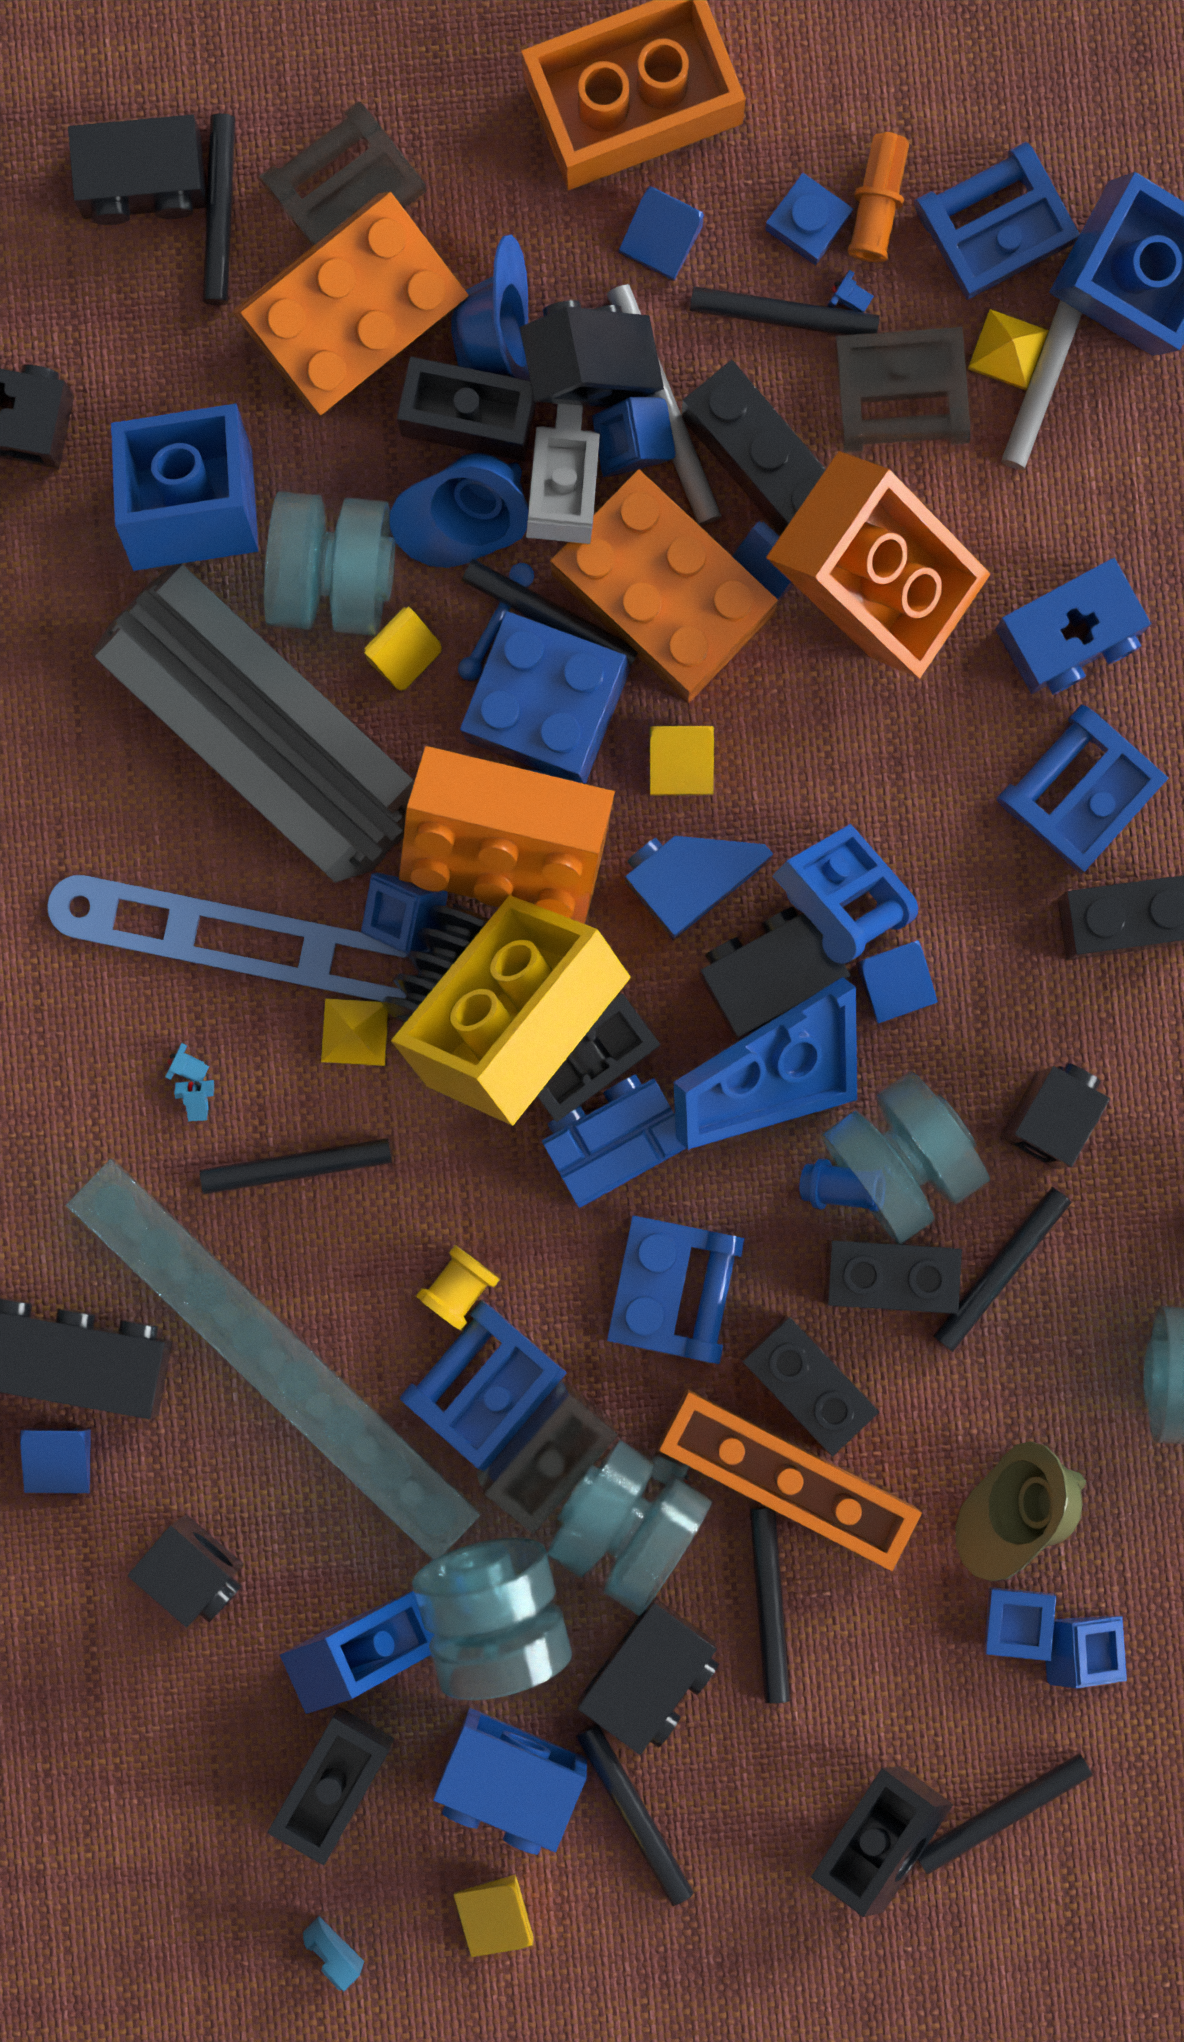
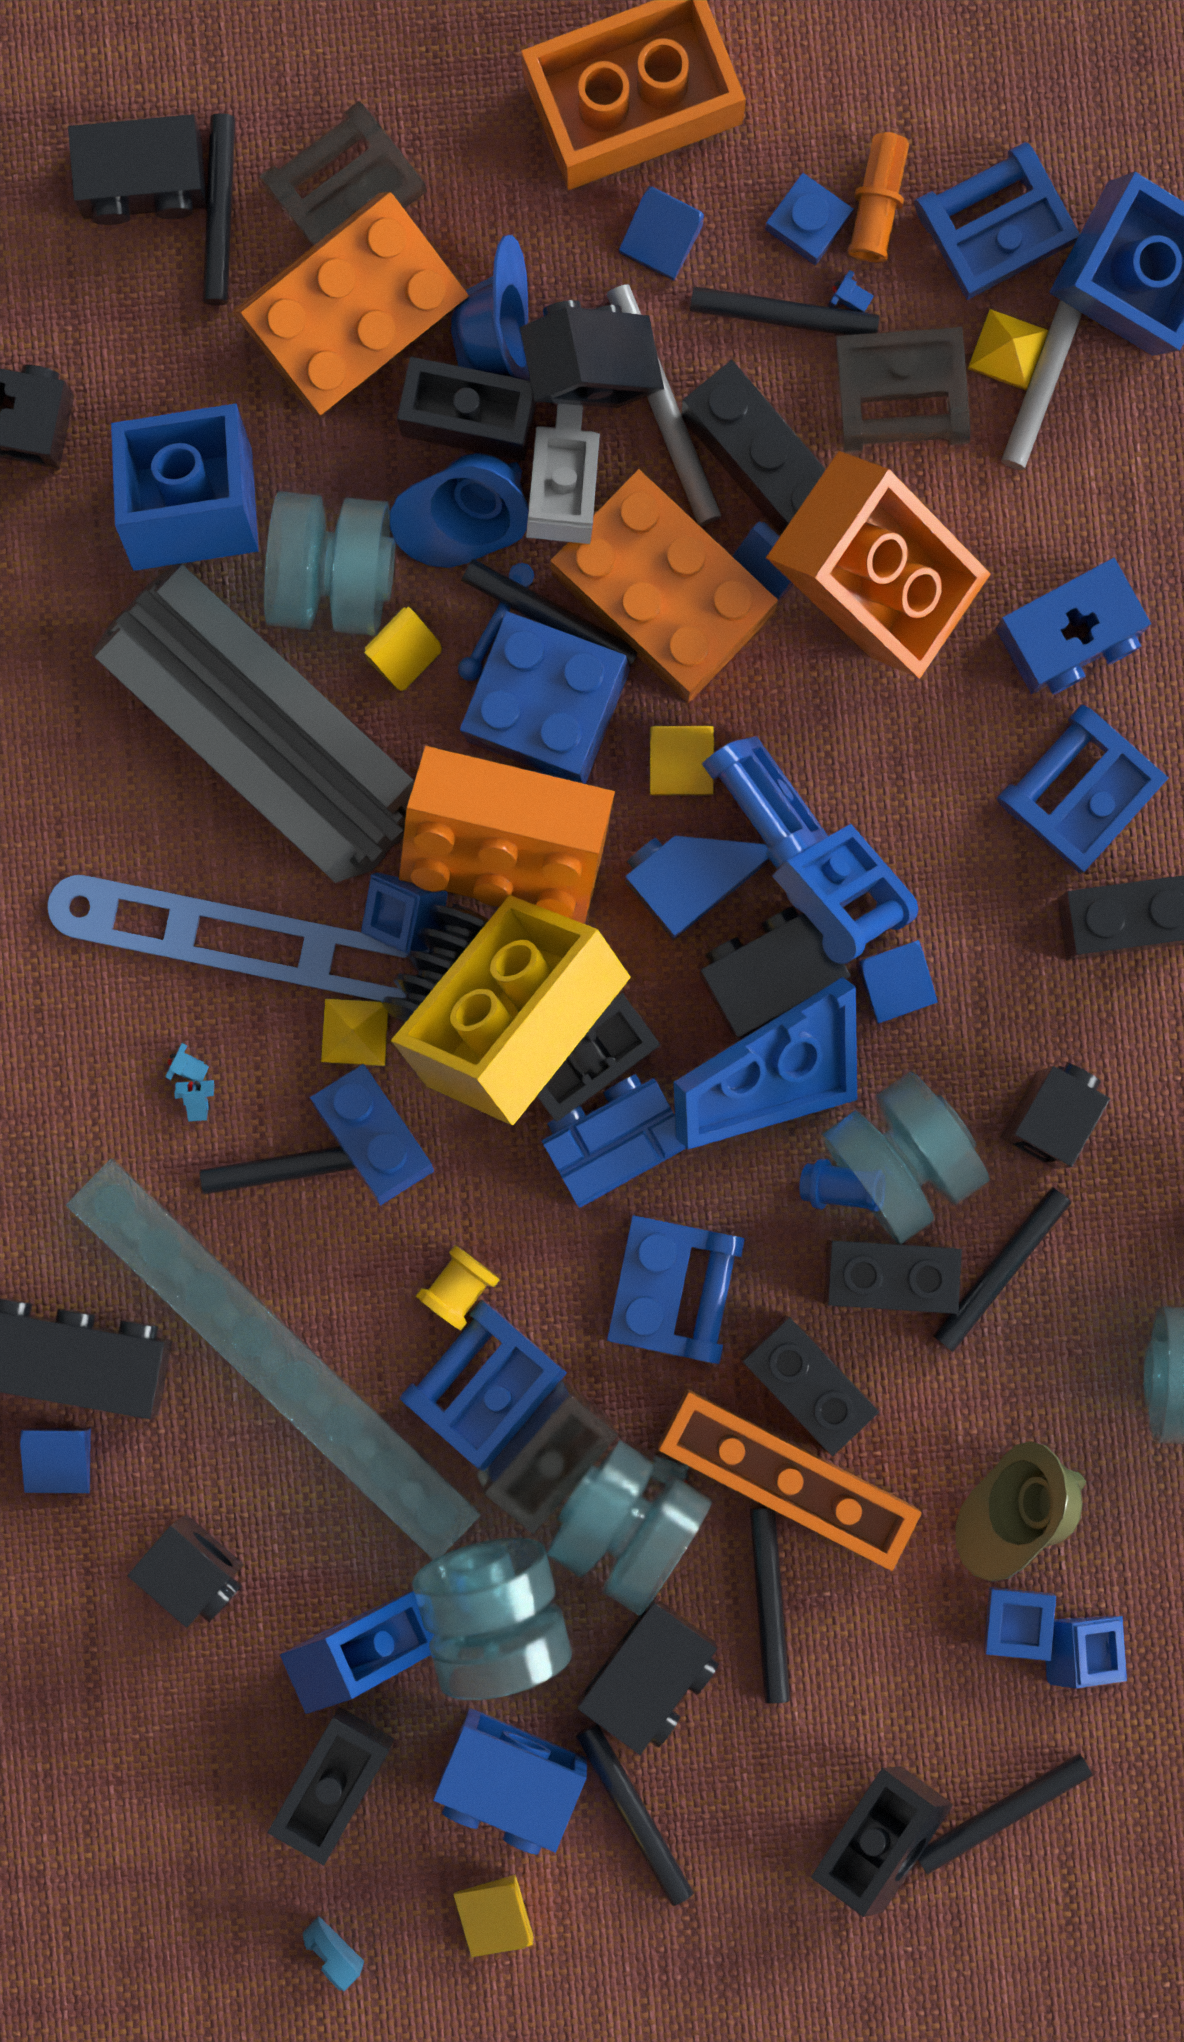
(372, 1134): none -> blue plate
(634, 435): blue slope -> none
(766, 798): none -> blue plate

